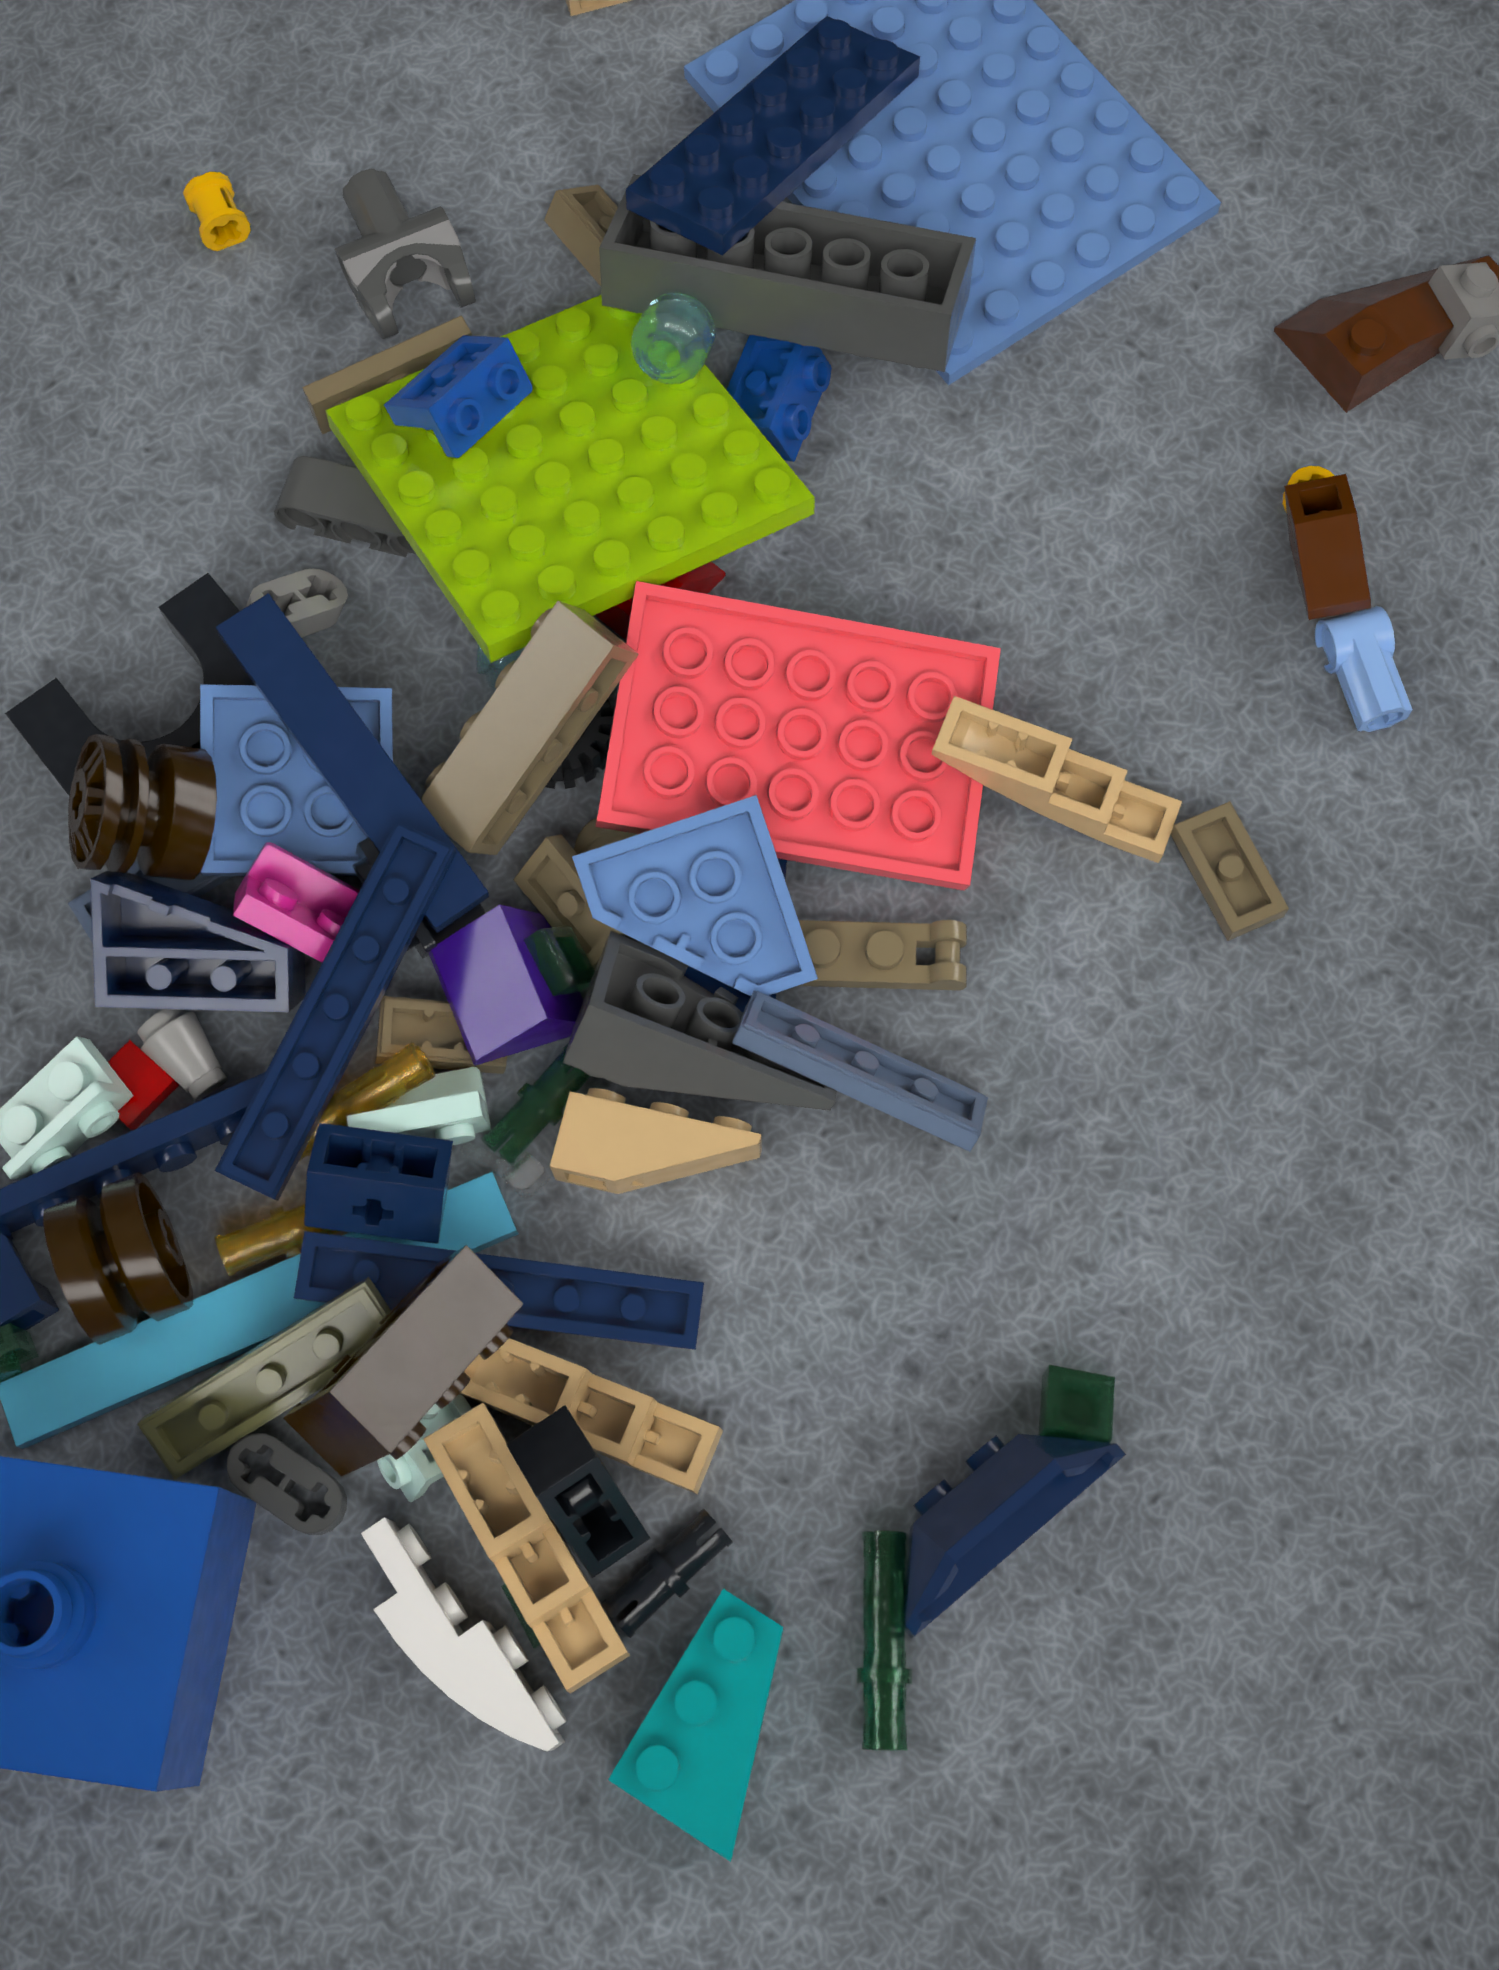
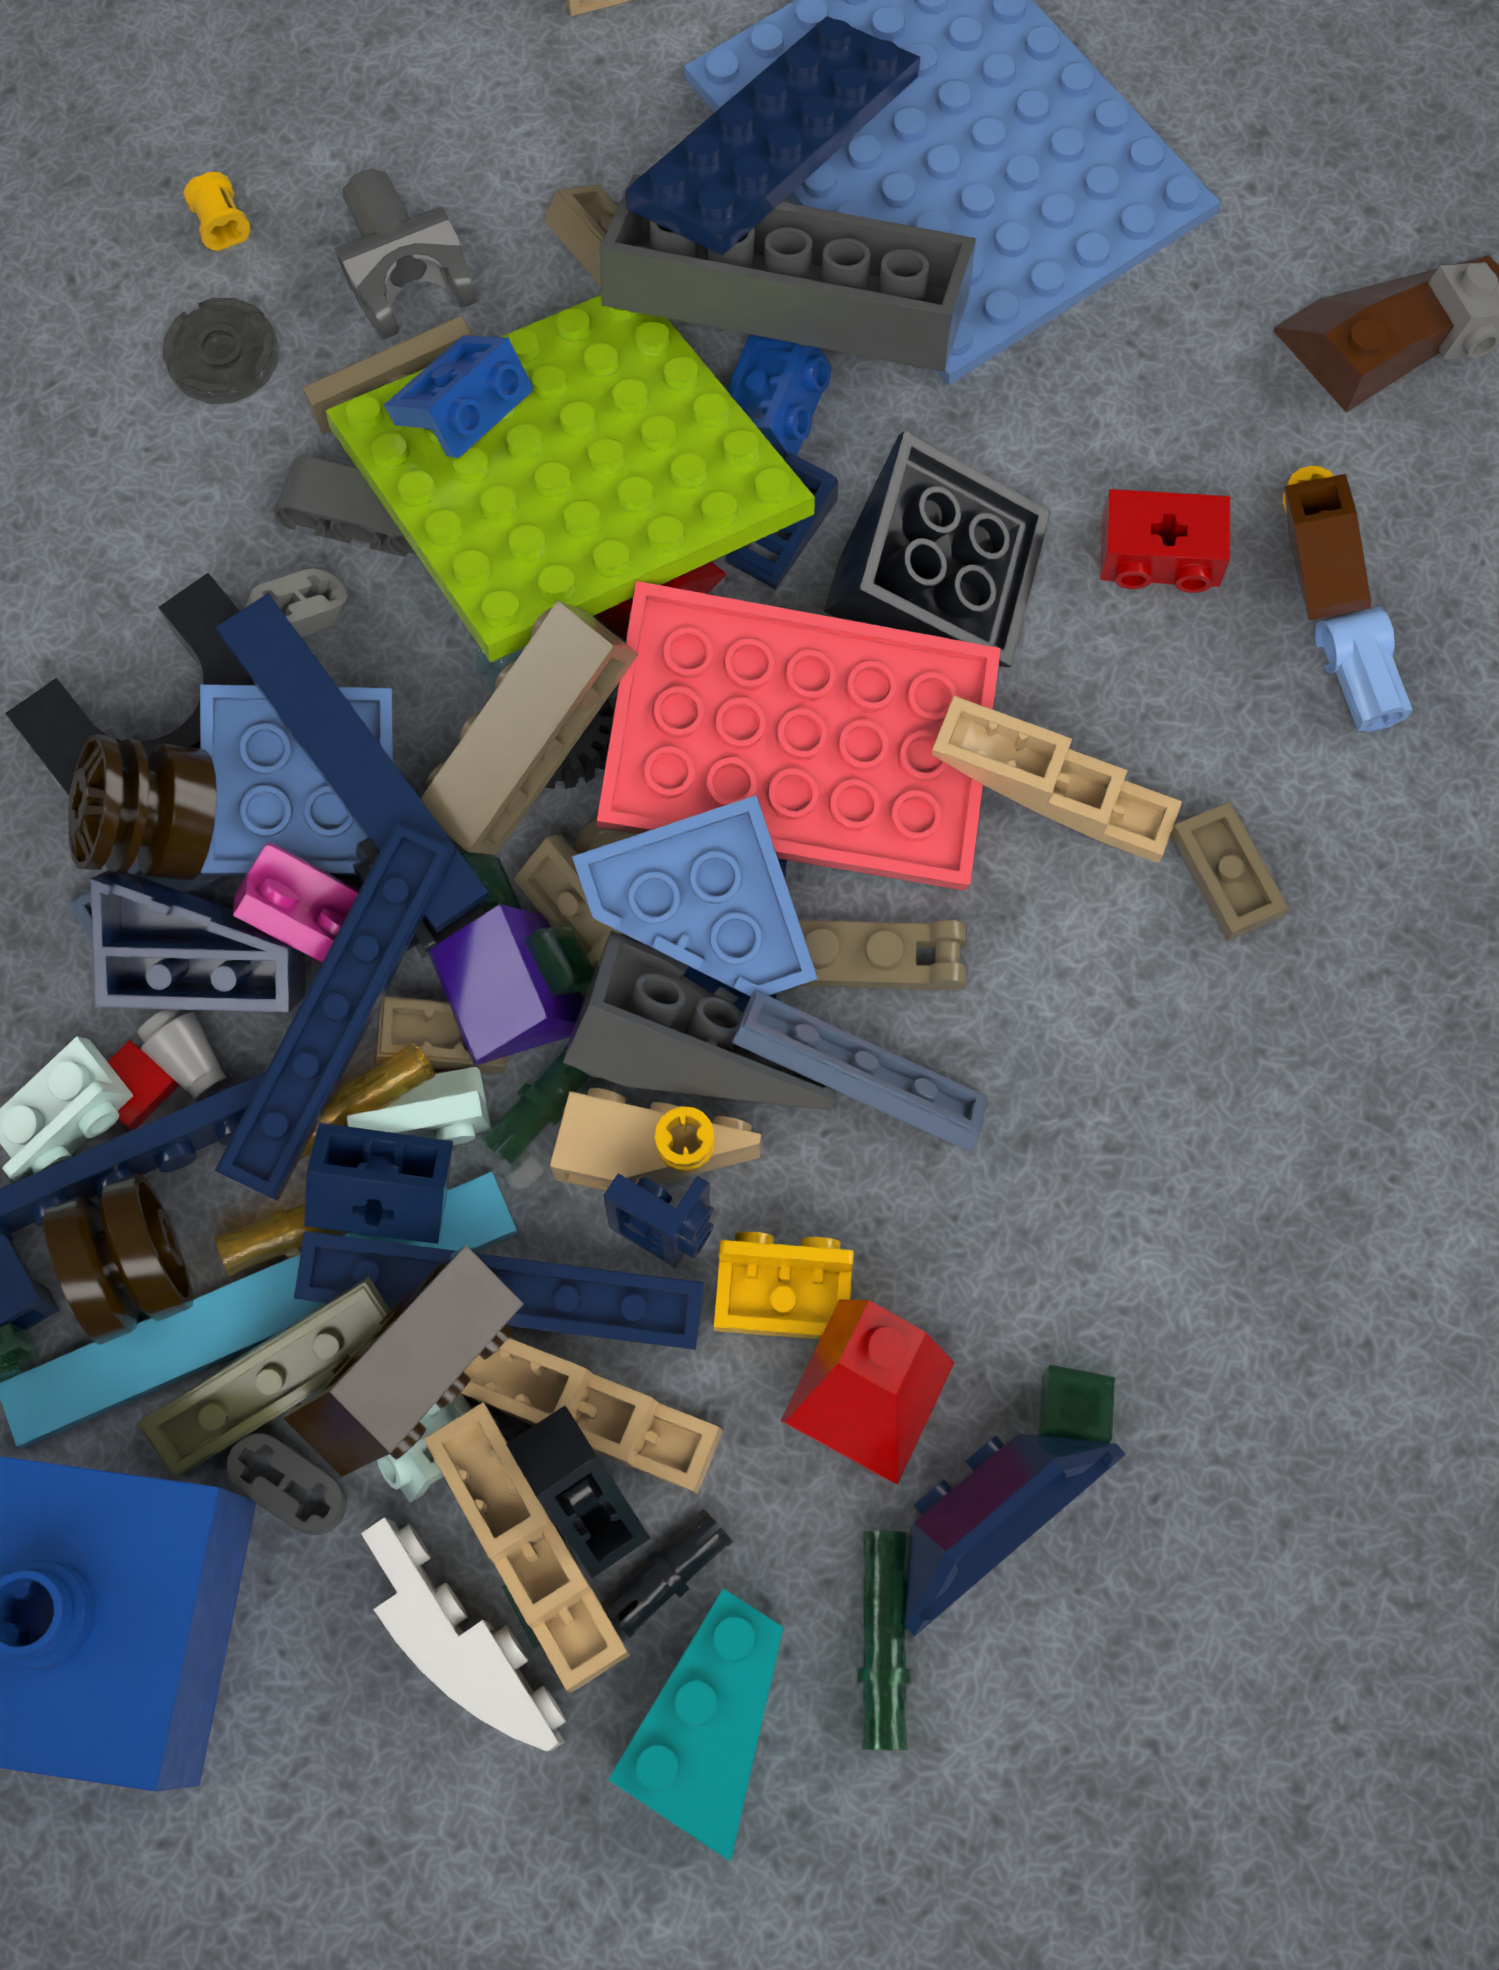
(230, 366): none -> clear smoke tile
(494, 878): none -> clear green tile
(647, 1219): none -> dark blue bracket
(673, 338): clear light blue head -> none
(705, 1138): none -> yellow bush
(779, 1286): none -> yellow bracket
(825, 490): none -> dark blue slope
(869, 1387): none -> red slope
(940, 552): none -> black slope
(1190, 524): none -> red brick

